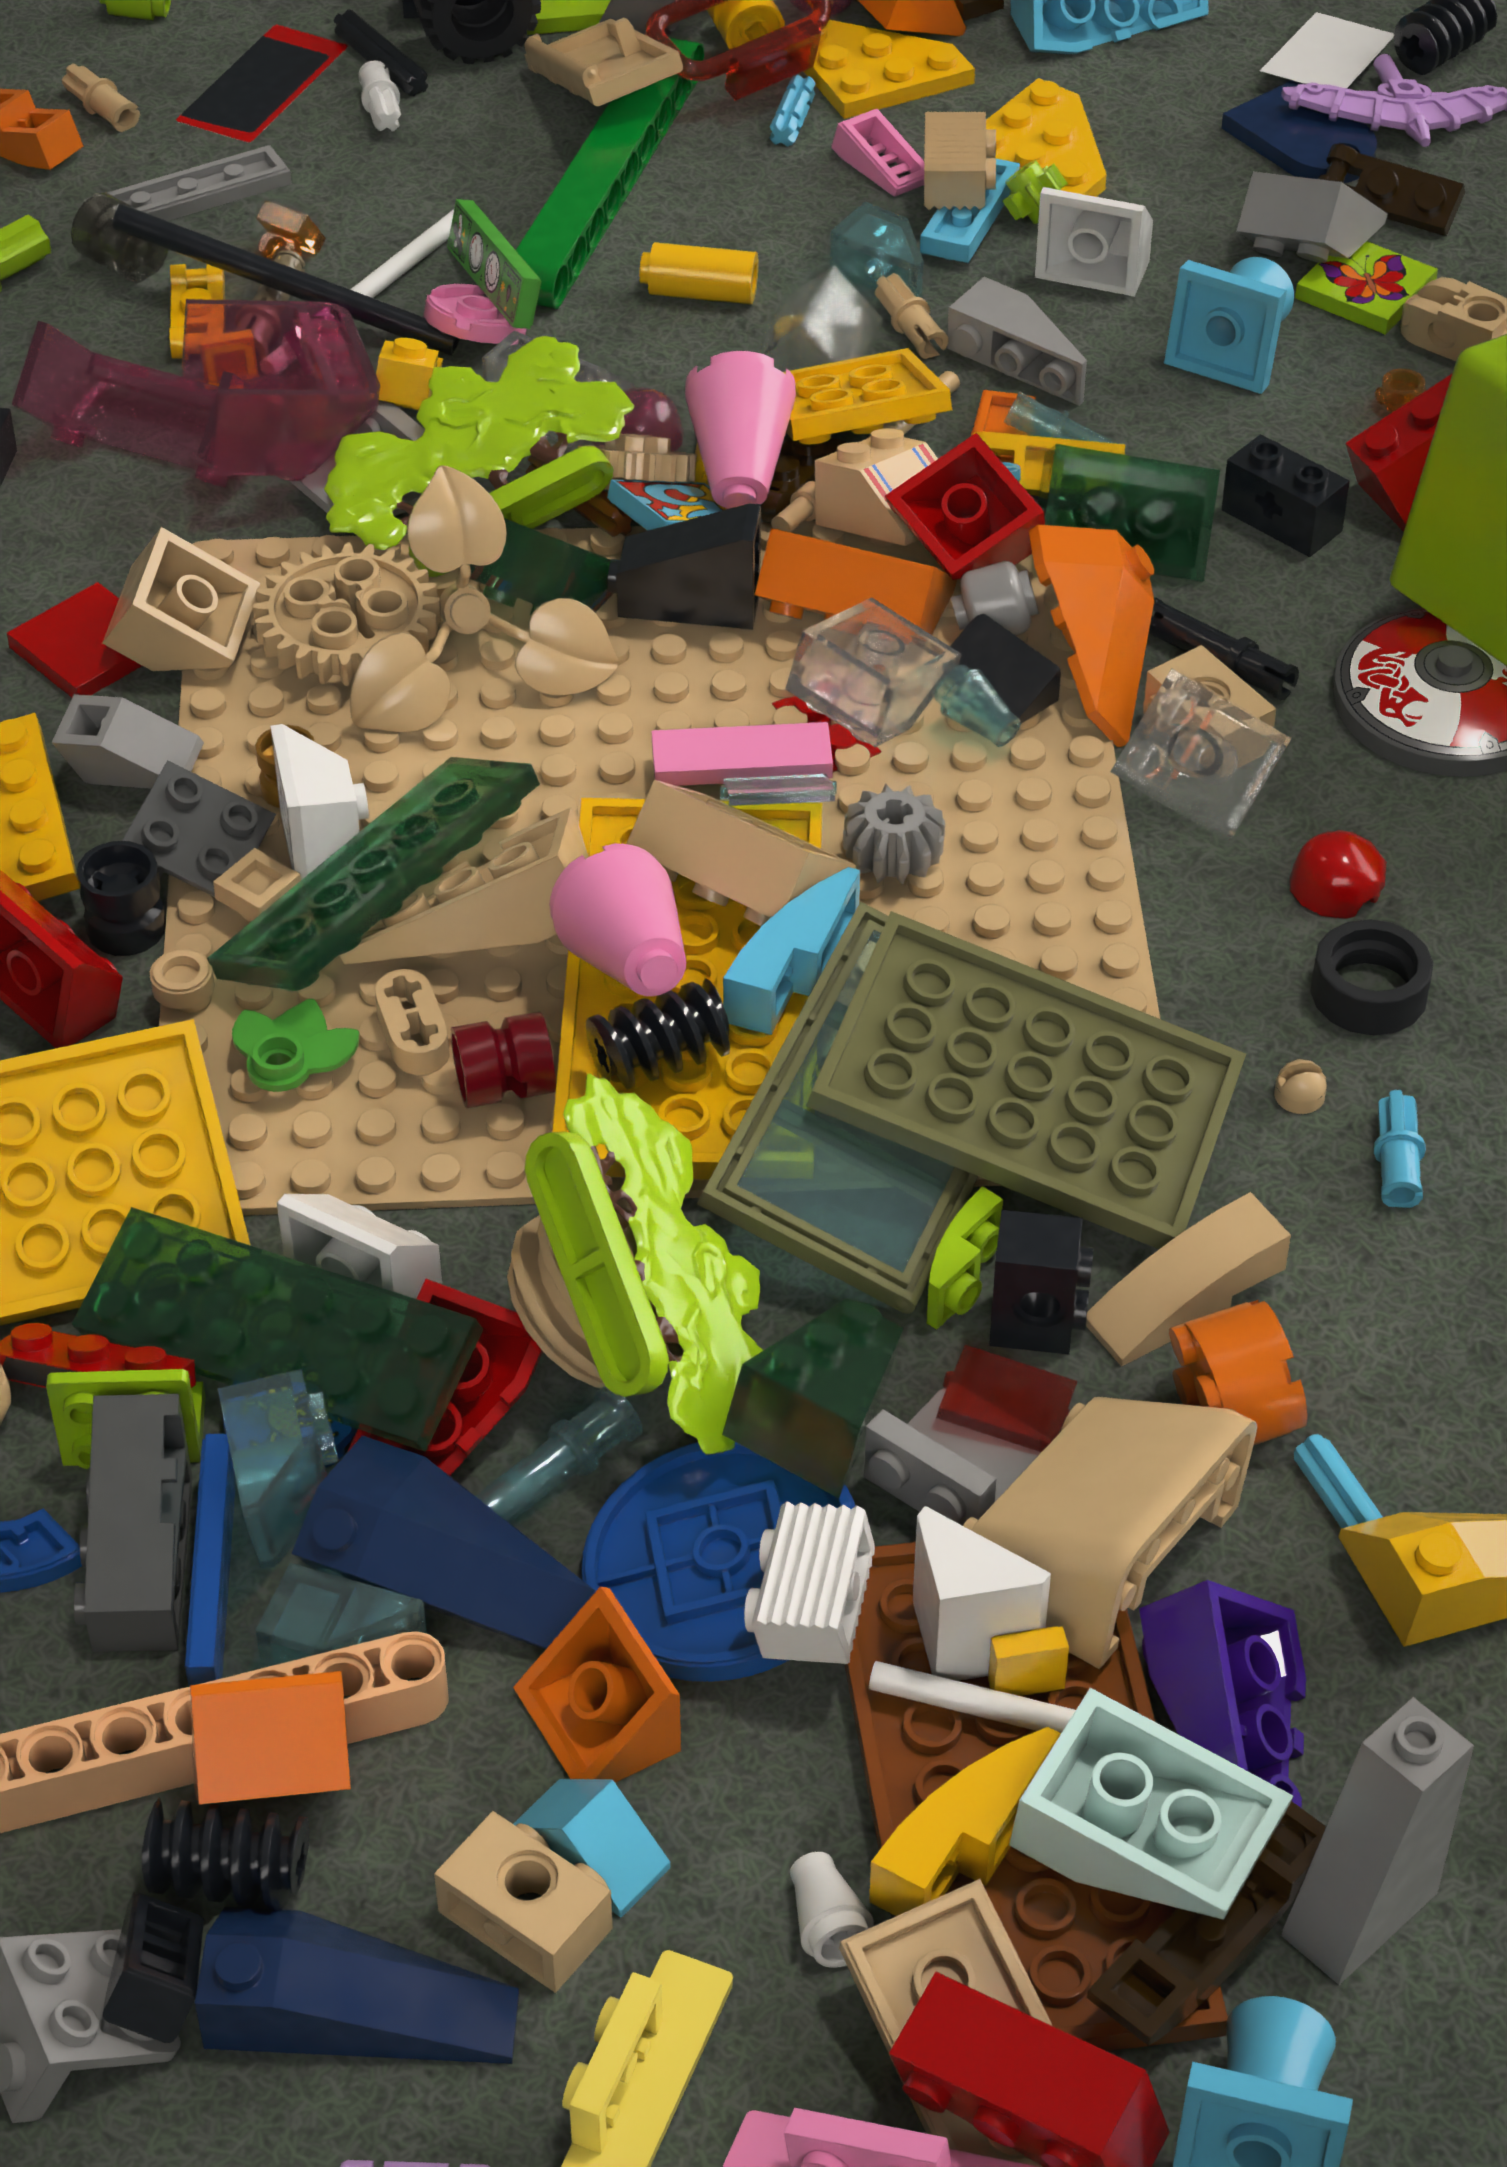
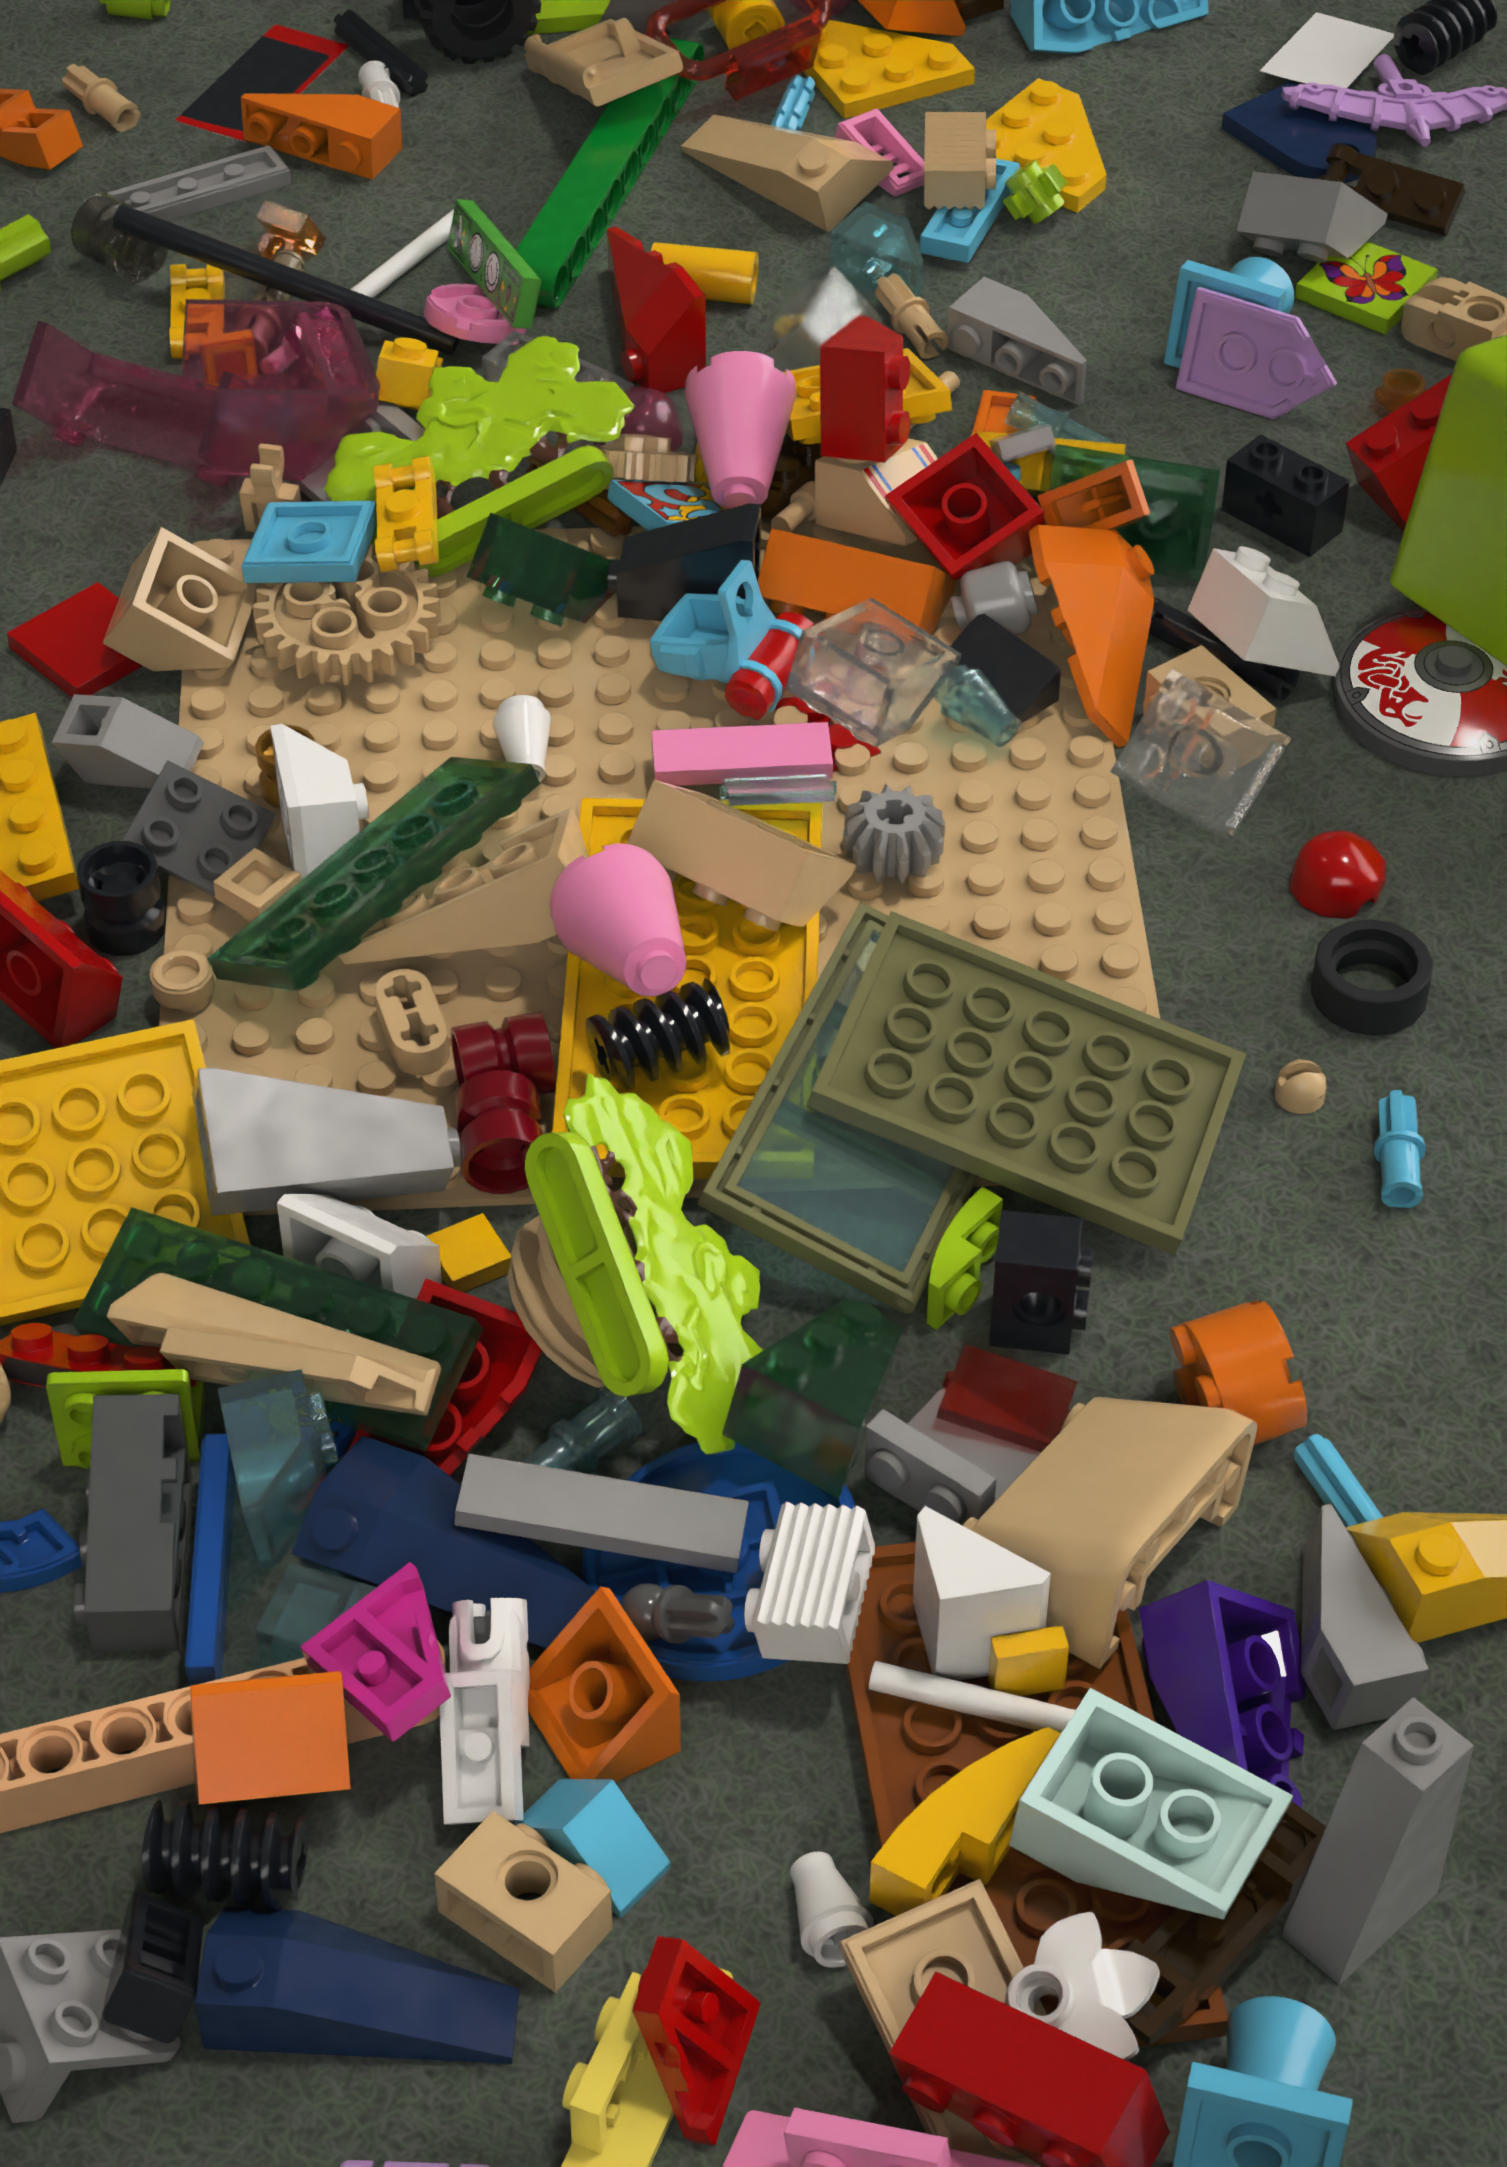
(242, 1341): none -> tan wedge
(265, 486): none -> tan plate
(291, 1046): bright green plate -> none
(303, 1138): none -> light grey slope
(310, 542): none -> medium azure tile
(326, 129): none -> orange slope
(385, 1655): none -> dark pink wing
(406, 517): none -> yellow plate
(450, 529): tan plant -> none
(471, 1253): none -> yellow tile
(487, 1711): none -> white plate
(496, 1125): none -> dark red wheel
(523, 731): none -> white cone
(601, 1513): none -> light grey tile
(657, 315): none -> red wedge
(676, 1613): none -> dark grey axle
(695, 2032): none -> red wing
(731, 643): none -> medium azure piece
(789, 952): medium azure slope -> none
(796, 169): none -> tan wedge
(863, 392): none -> red slope
(1023, 443): none -> light grey tile
(1092, 241): white slope -> none
(1092, 1983): none -> white plate
(1098, 500): none -> orange slope
(1190, 1278): tan slope -> none
(1249, 356): none -> lavender tile
(1261, 613): none -> white slope
(1351, 1637): none -> light grey slope

